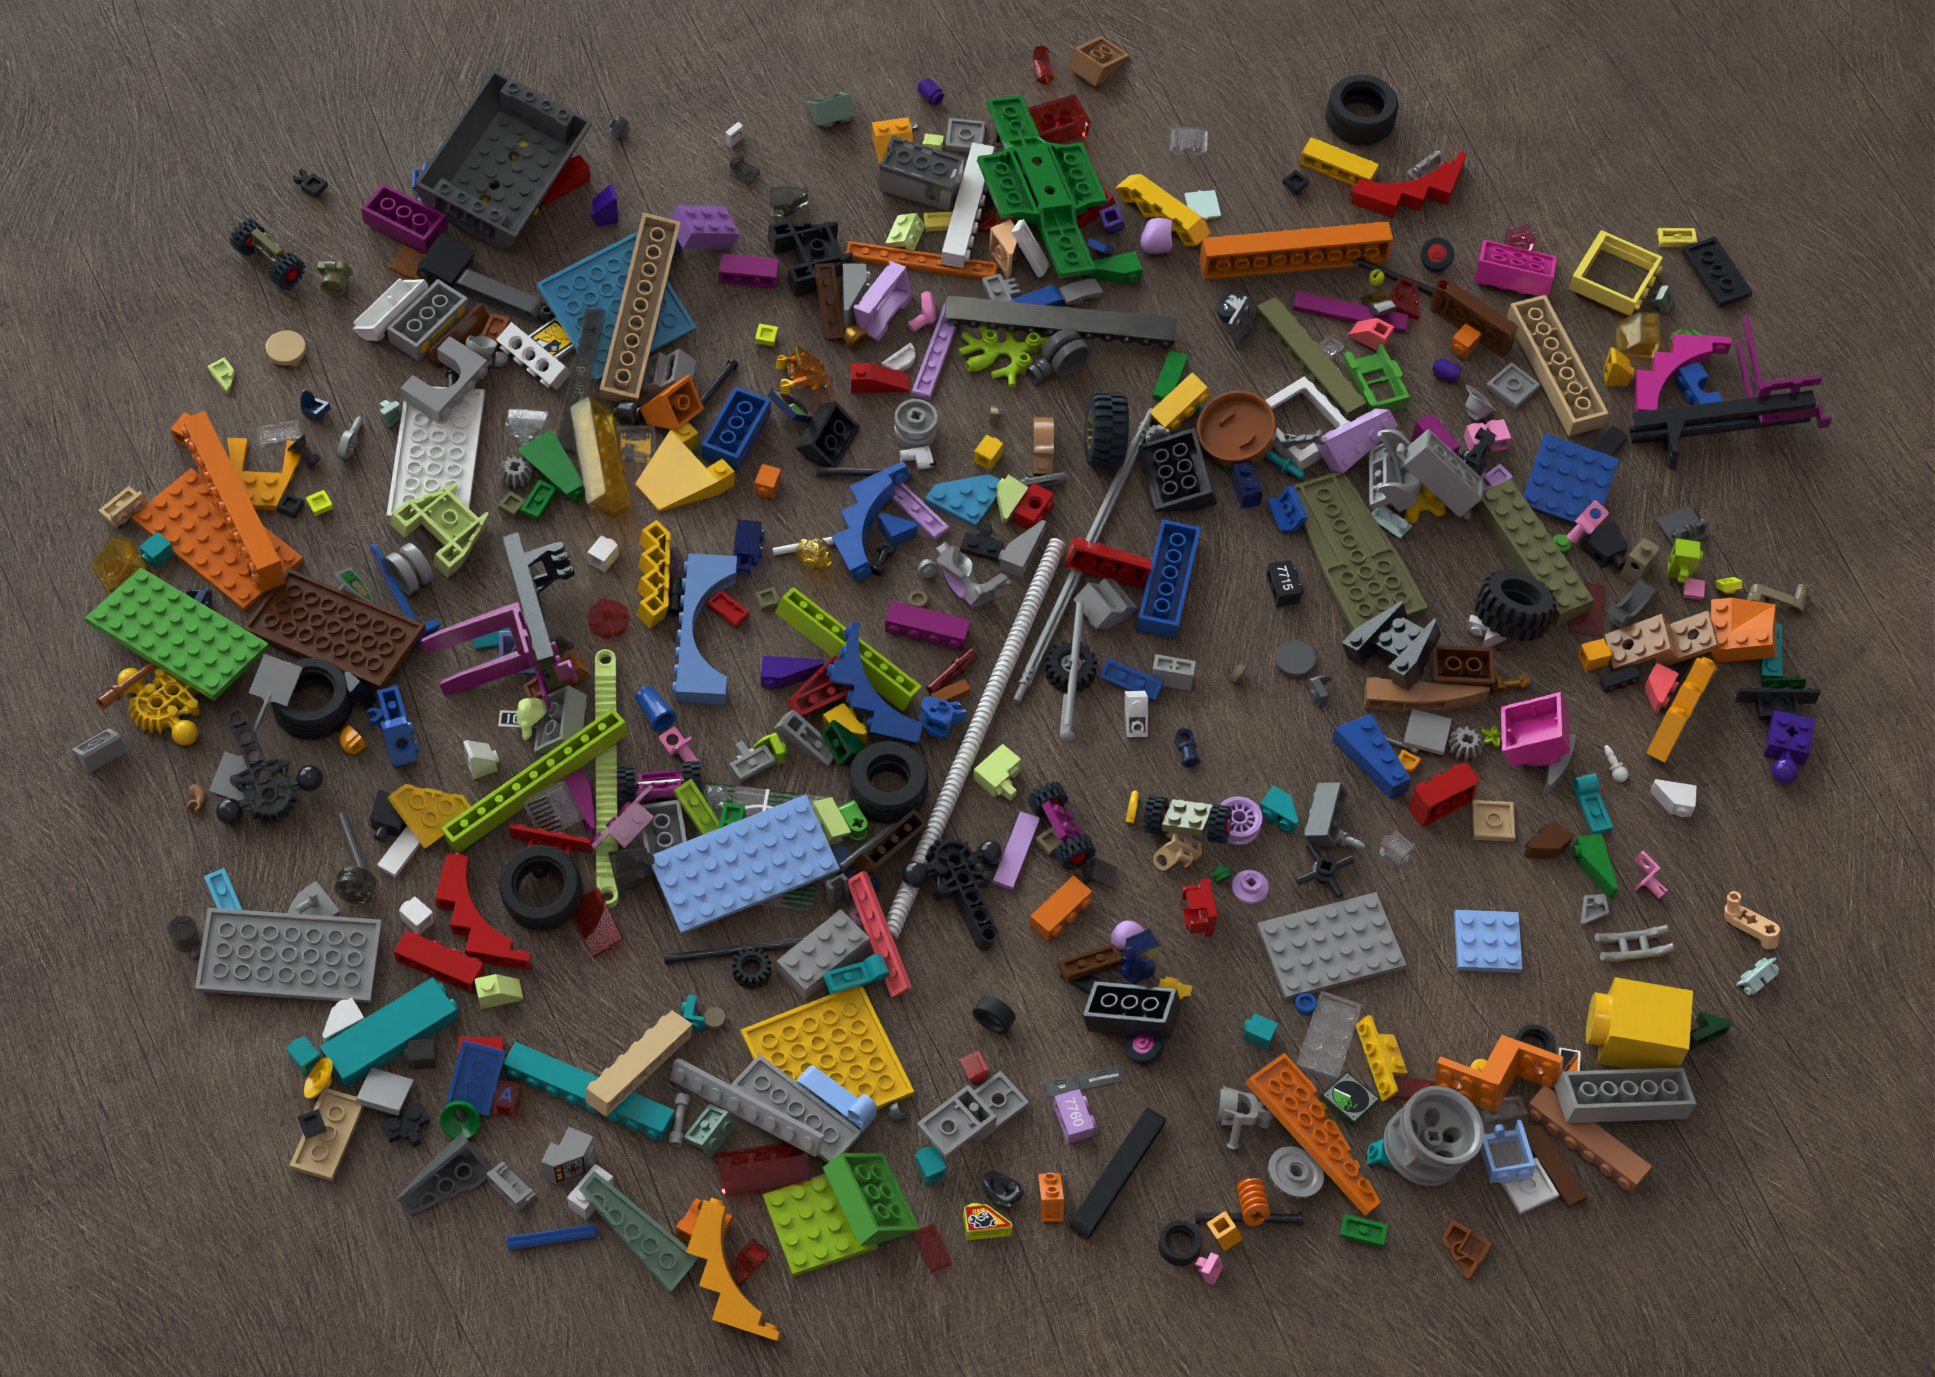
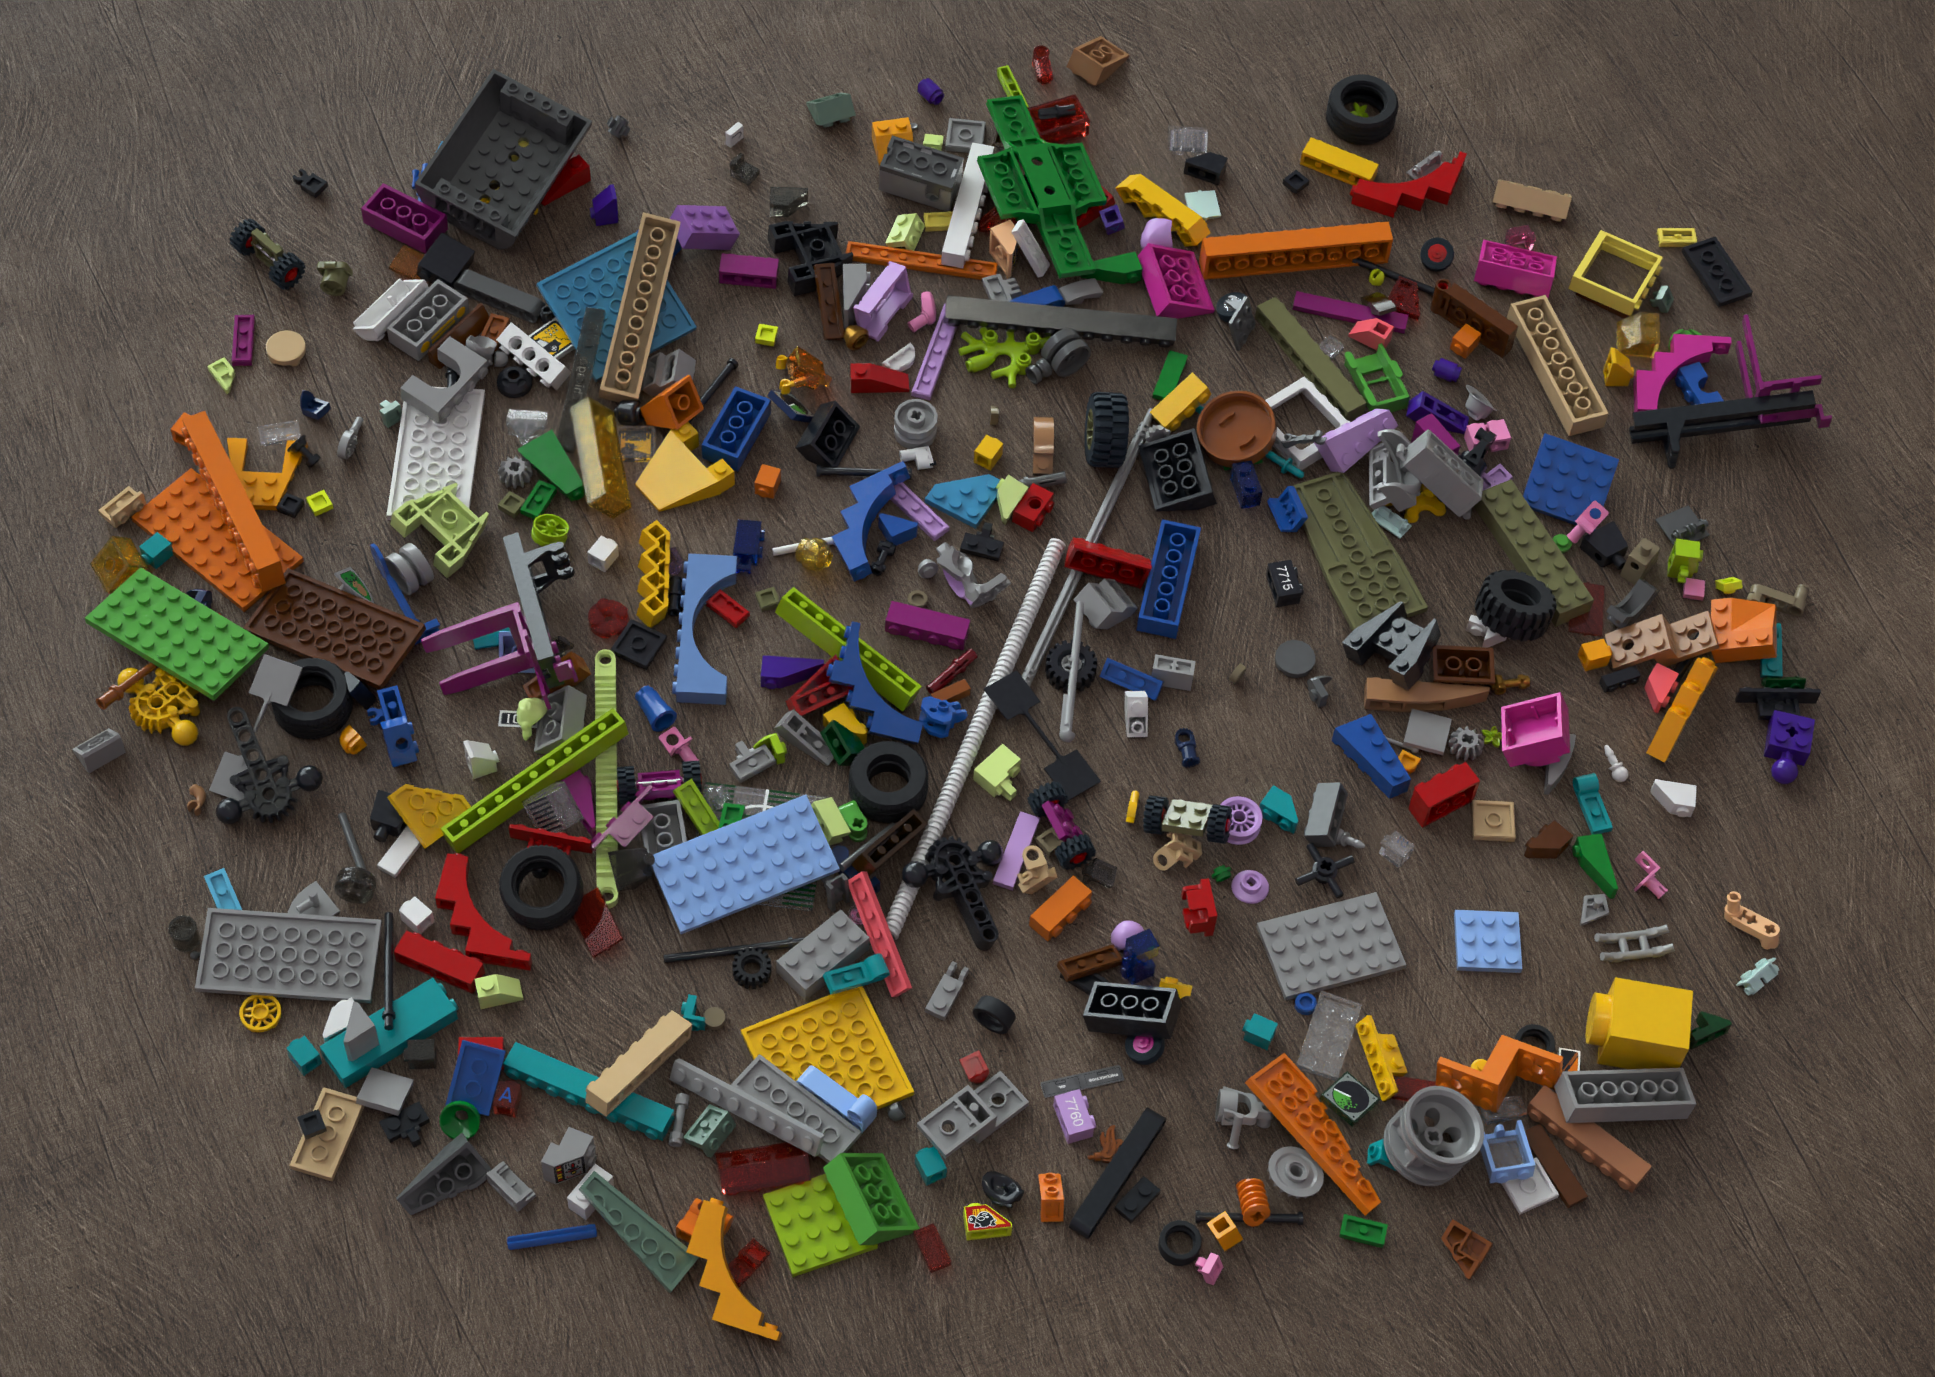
(243, 340): none -> magenta tile
(260, 1012): none -> yellow wheel
(318, 1078): yellow dish -> none
(360, 1033): none -> light grey slope
(388, 1014): none -> black bar
(514, 387): none -> black piece
(549, 529): none -> lime wheel
(638, 644): none -> black plate
(946, 992): none -> light grey hinge
(1008, 82): none -> lime piece
(1015, 698): none -> black hinge
(1021, 550): light grey slope -> none
(1037, 872): none -> tan piece
(1056, 112): none -> black axle
(1100, 246): blue tile -> none
(1109, 1146): none -> dark orange piece
(1137, 1199): none -> black plate
(1174, 282): none -> dark pink slope
(1206, 167): none -> black slope
(1359, 111): none -> lime plant
(1425, 404): none -> dark purple slope
(1513, 386): light grey tile -> none
(1532, 199): none -> tan wedge
(1610, 441): black tile -> none

